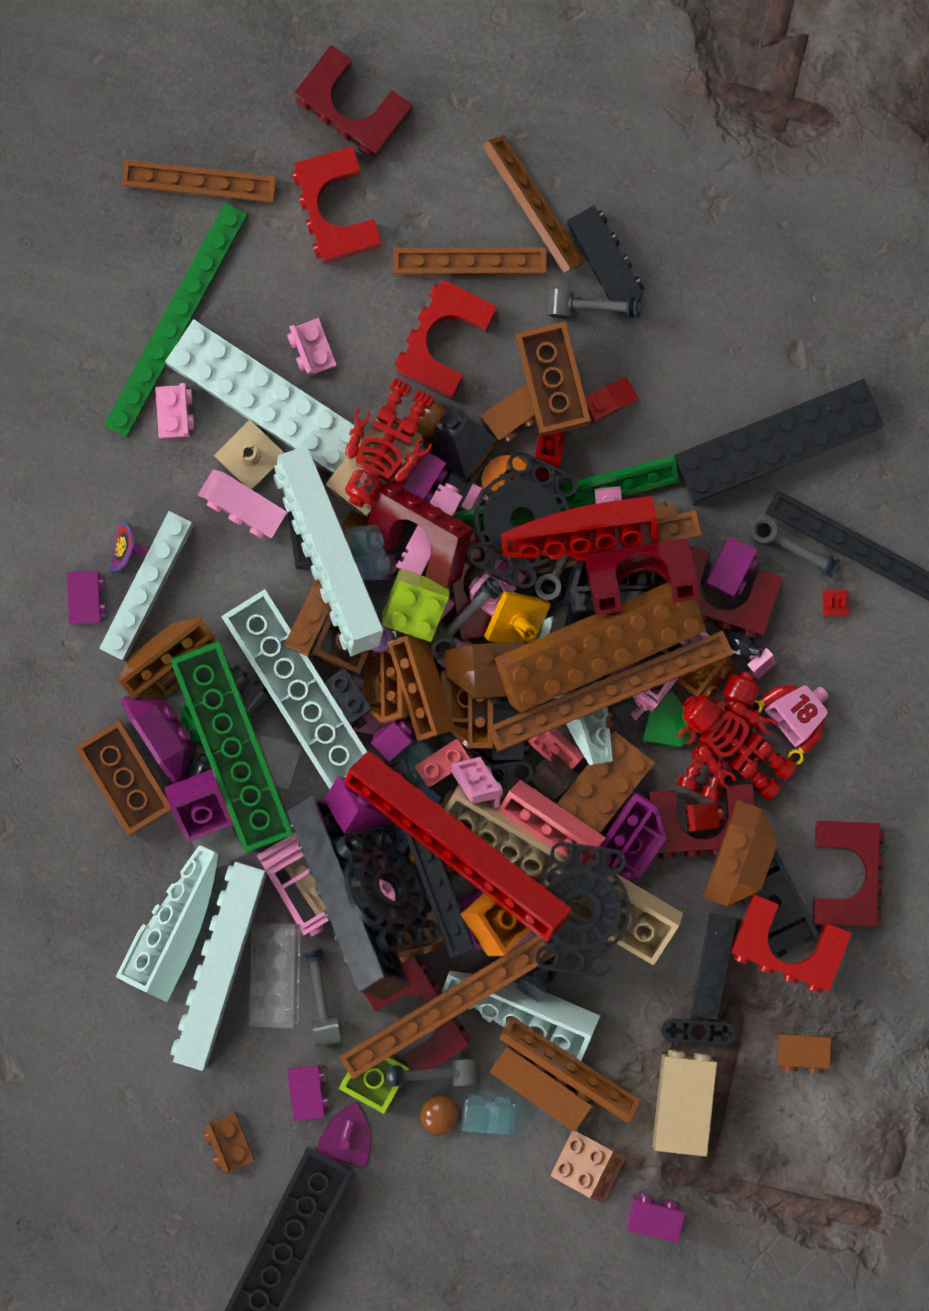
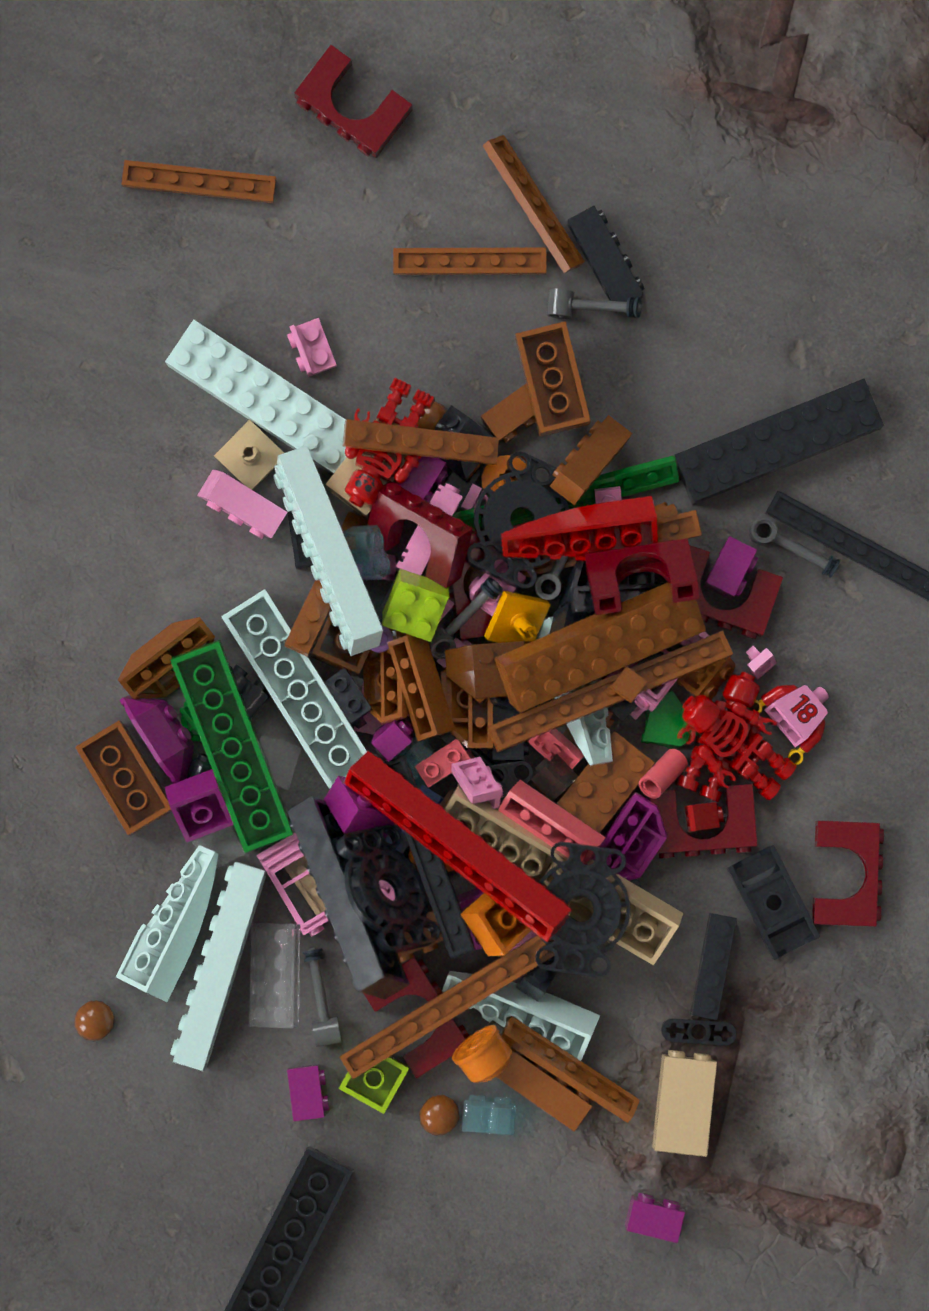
(84, 597): magenta brick -> none
(94, 1020): none -> dark orange hair
(124, 547): shield -> none
(146, 586): light aqua brick -> none
(173, 411): bright pink bracket -> none
(175, 319): green plate -> none
(228, 1142): dark orange bracket -> none
(314, 177): red arch -> none
(347, 1136): magenta shield -> none
(420, 442): none -> dark orange plate
(446, 303): red arch -> none
(463, 1073): dark grey piece -> none
(483, 1055): none -> orange wheel
(549, 450): red slope -> none
(588, 1166): nougat bracket -> none
(590, 460): none -> dark orange brick
(610, 399): red slope -> none
(628, 684): none -> dark orange tile
(663, 773): none -> coral pin
(742, 645): black plant -> none
(742, 856): dark orange wedge -> none
(803, 1051): dark orange brick -> none
(816, 970): red arch -> none
(835, 603): red tile -> none

